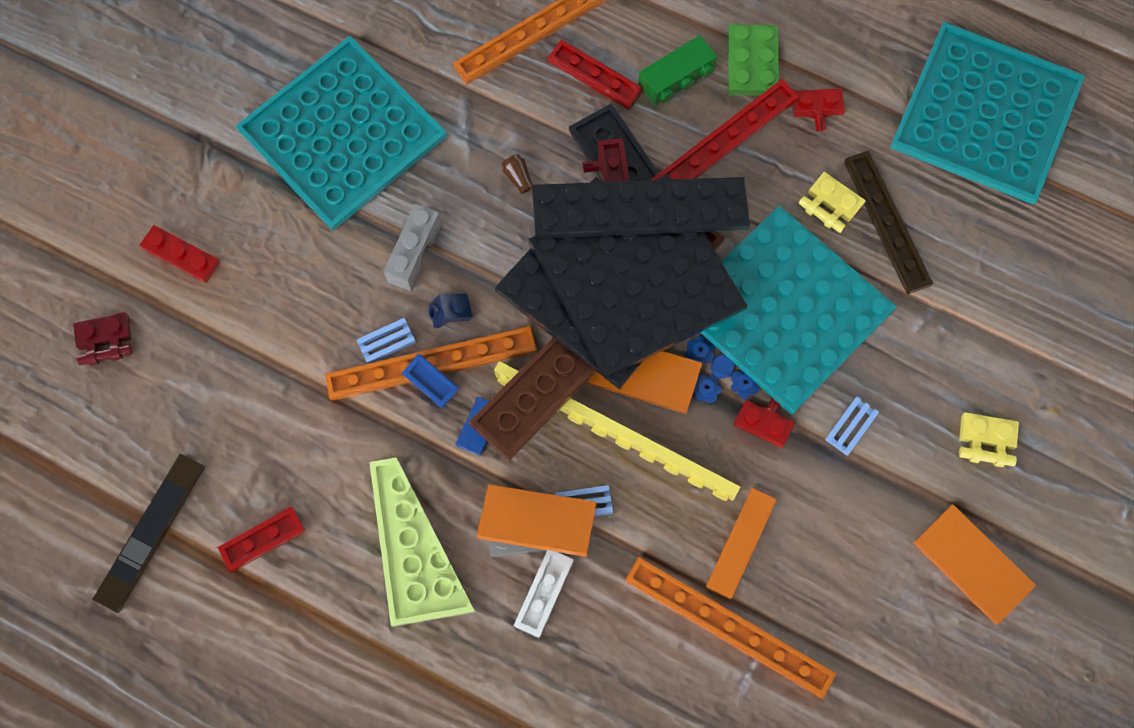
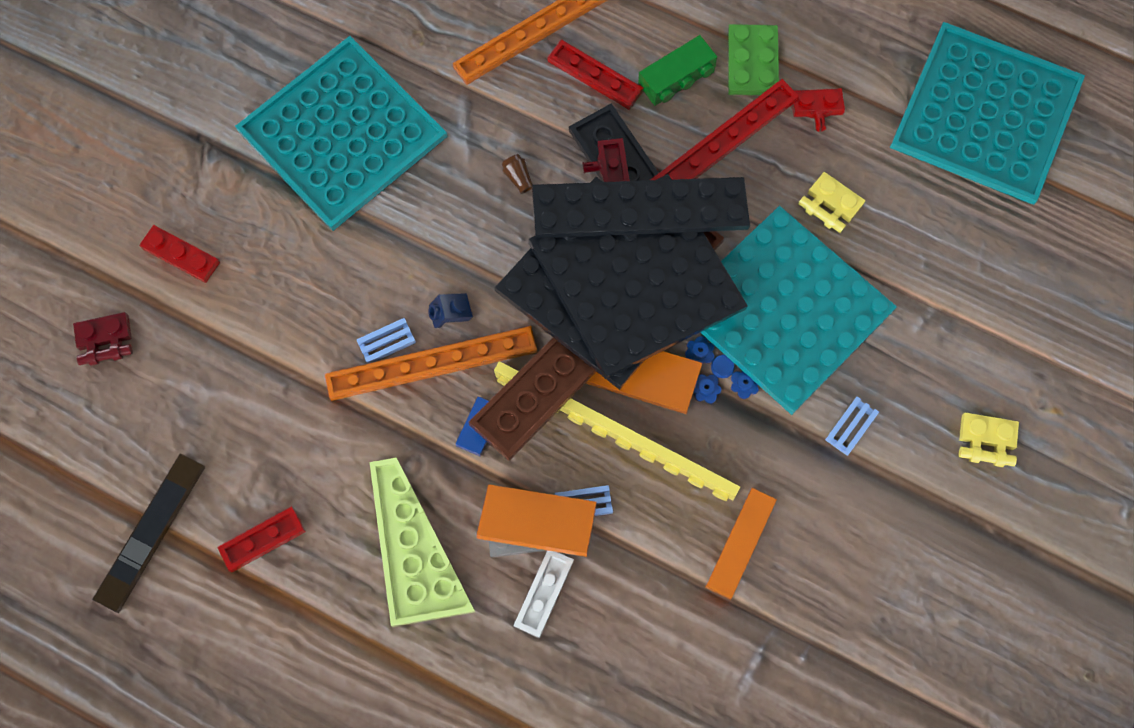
(406, 257): light grey arch -> none
(430, 380): blue tile -> none
(731, 628): orange tile -> none
(765, 423): red plate -> none
(888, 223): dark brown tile -> none
(974, 564): orange tile -> none

